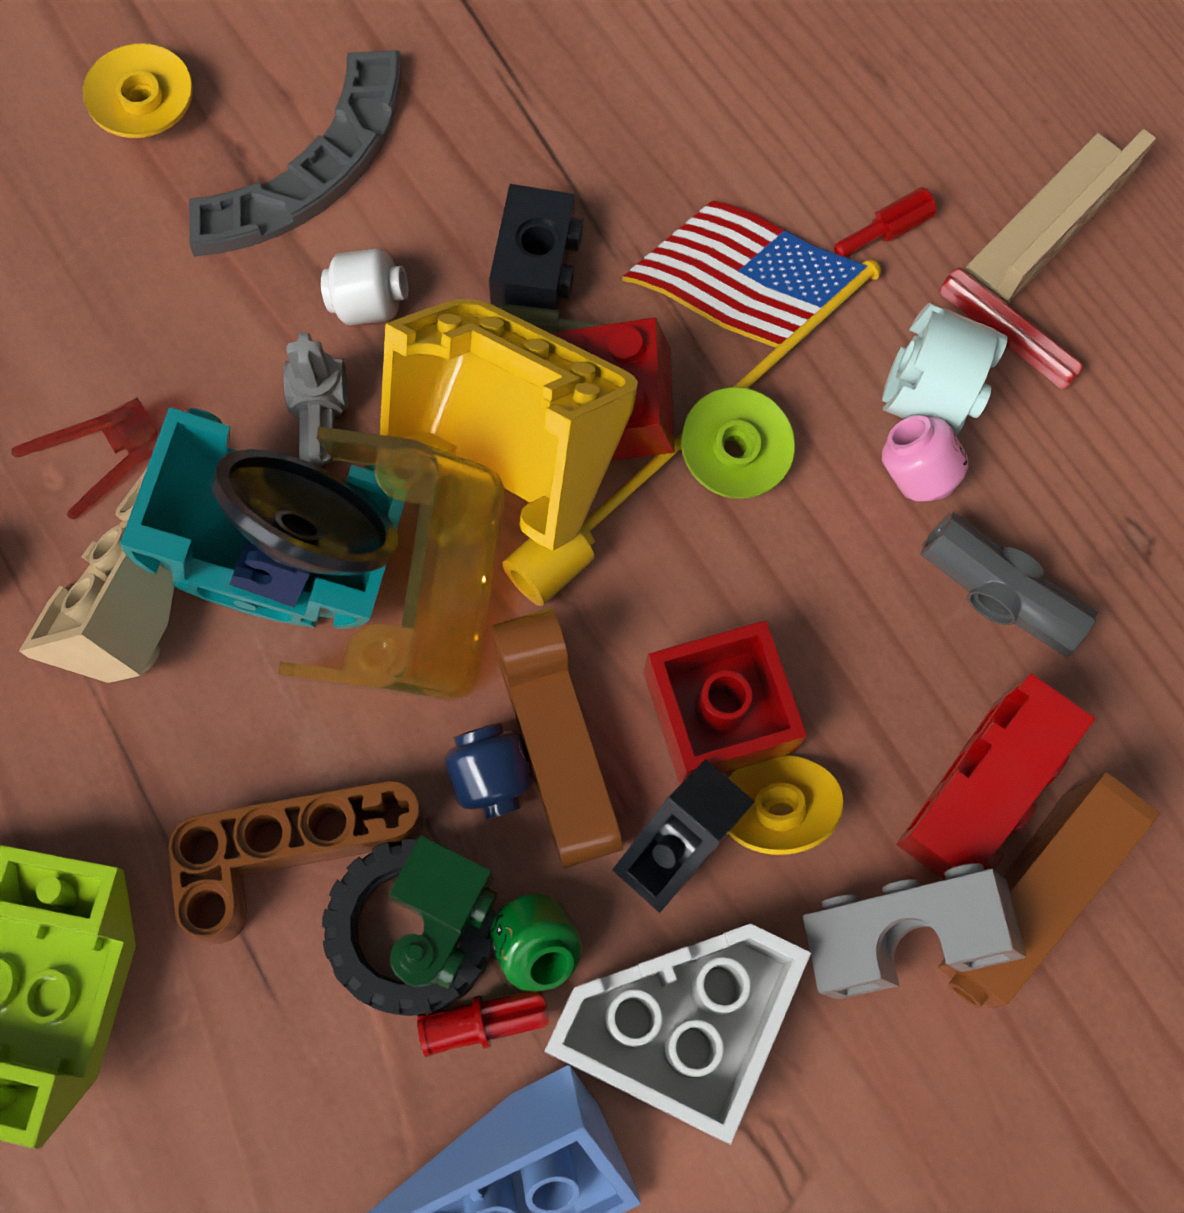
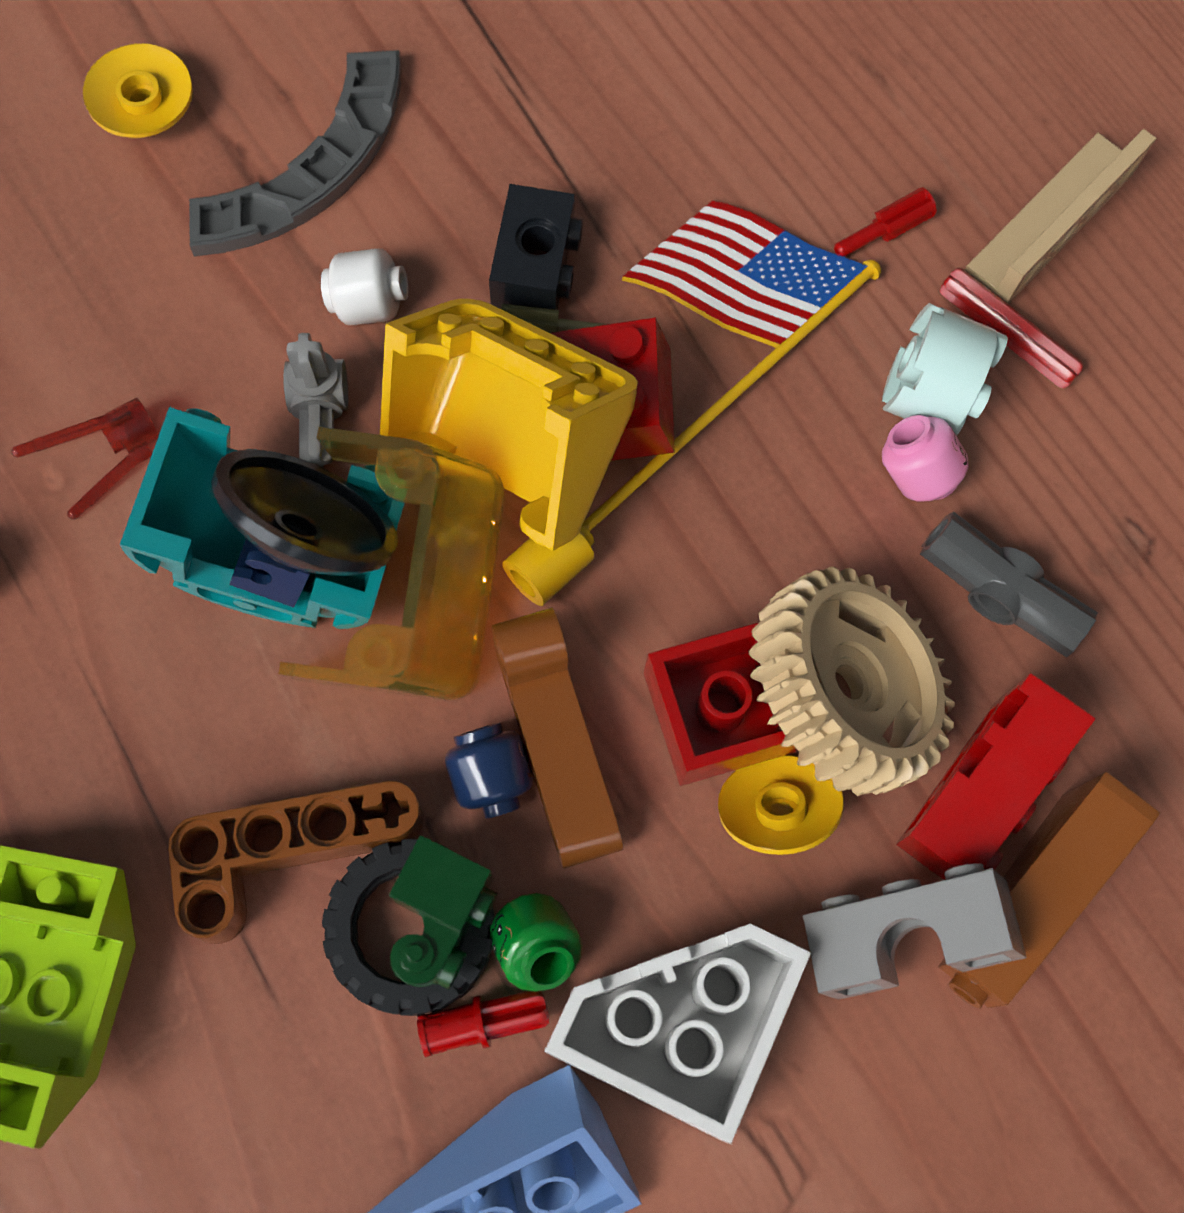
(109, 616): tan wedge -> none
(682, 835): black brick -> none
(753, 424): lime dish -> none
(849, 627): none -> tan gear

